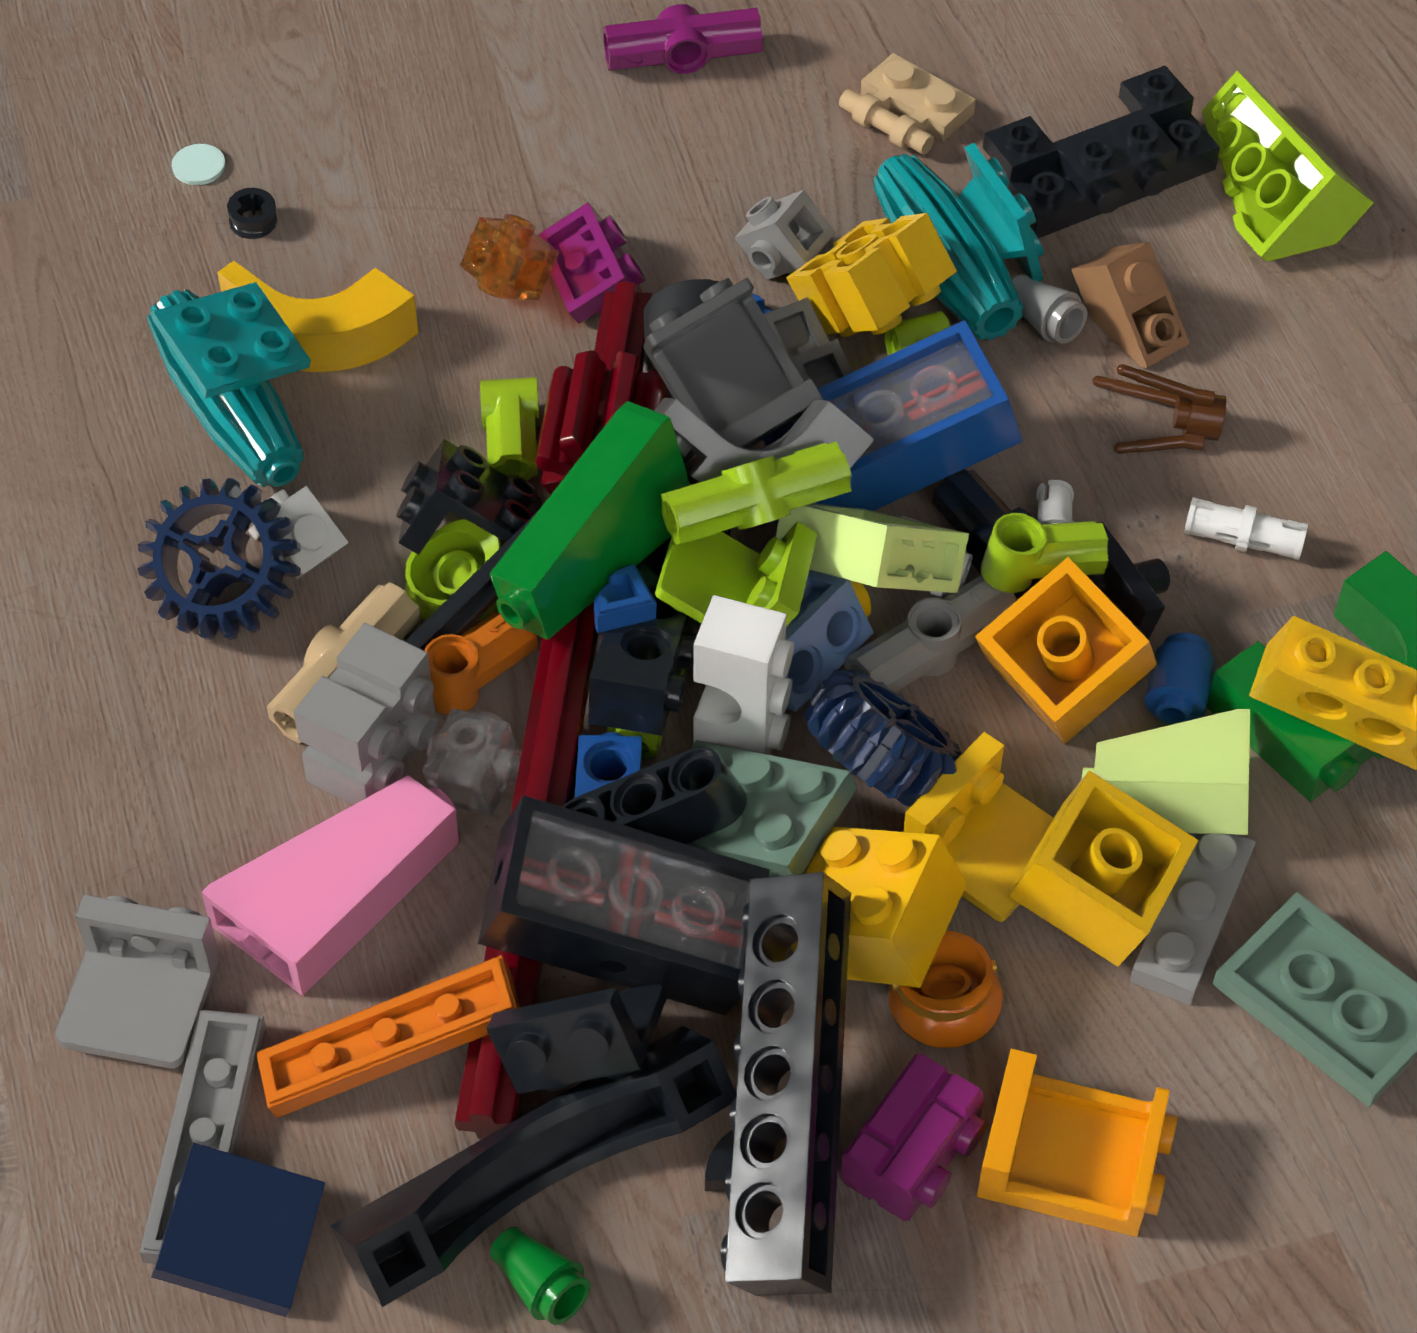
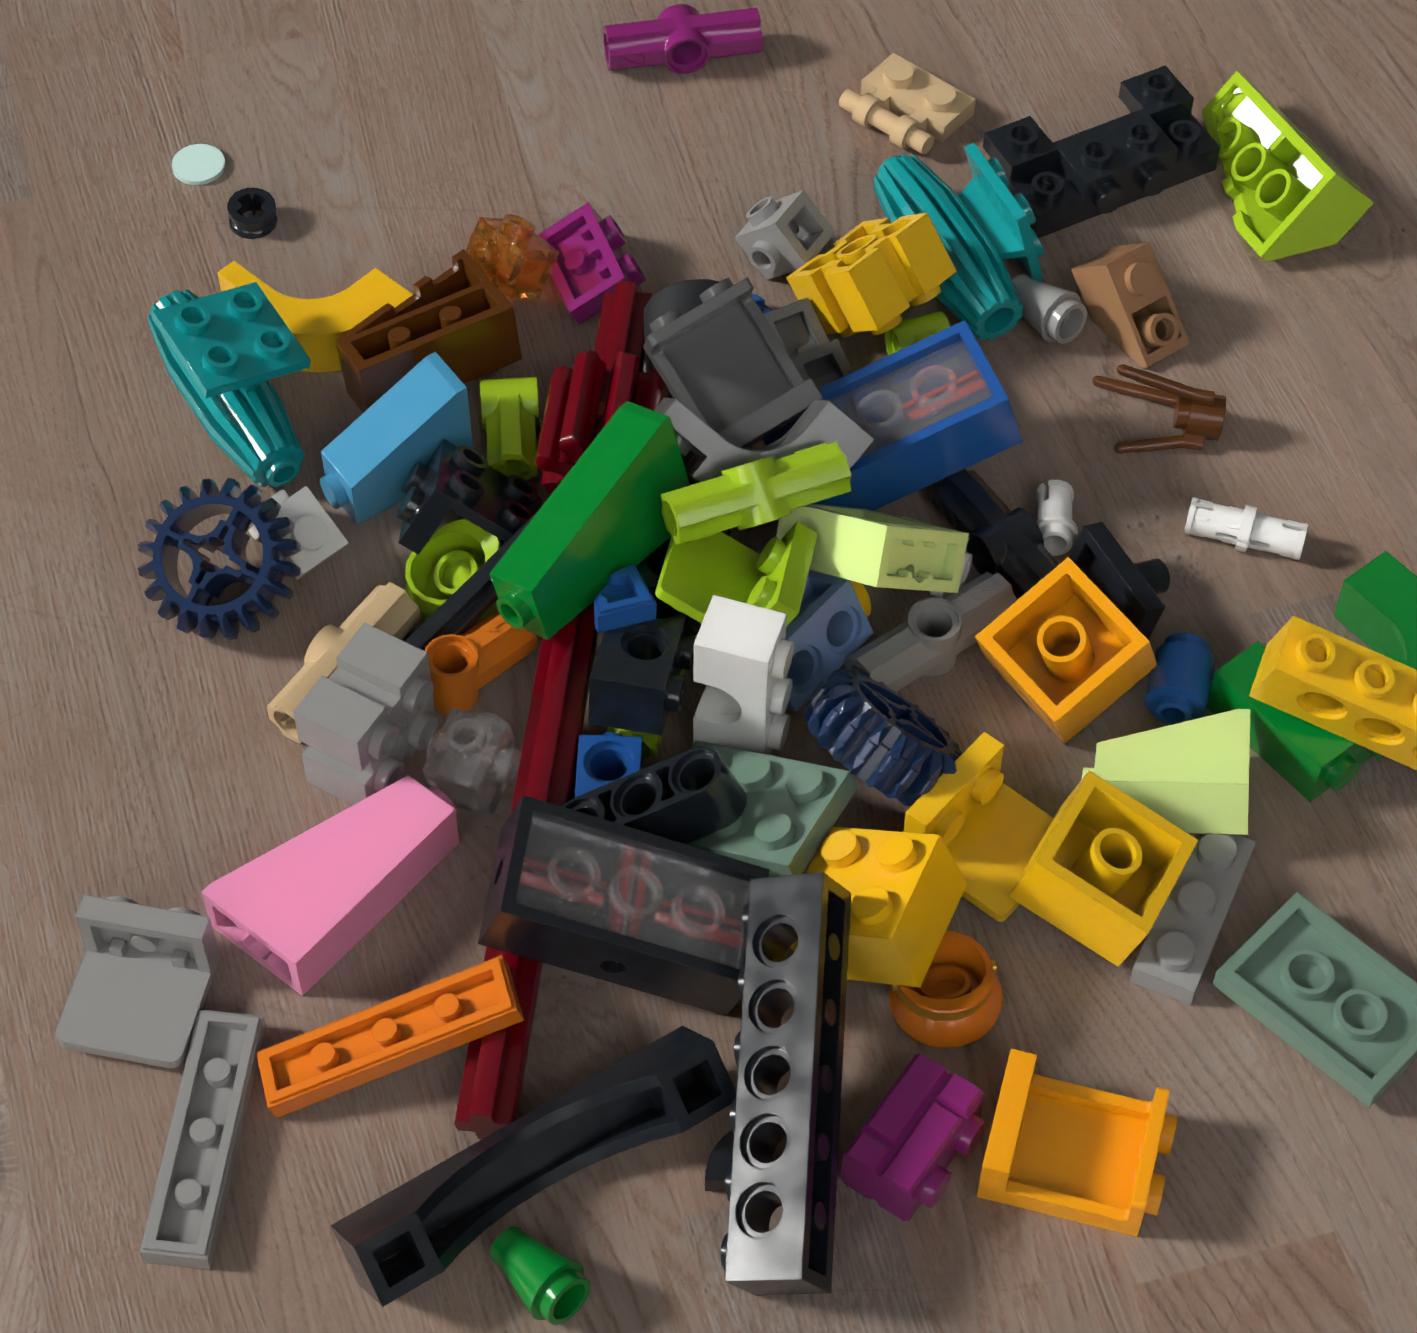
(239, 1230): dark blue tile -> none
(381, 446): none -> dark azure slope
(453, 315): none -> reddish brown wedge
(577, 1037): black bracket -> none
(1028, 550): lime piece -> none

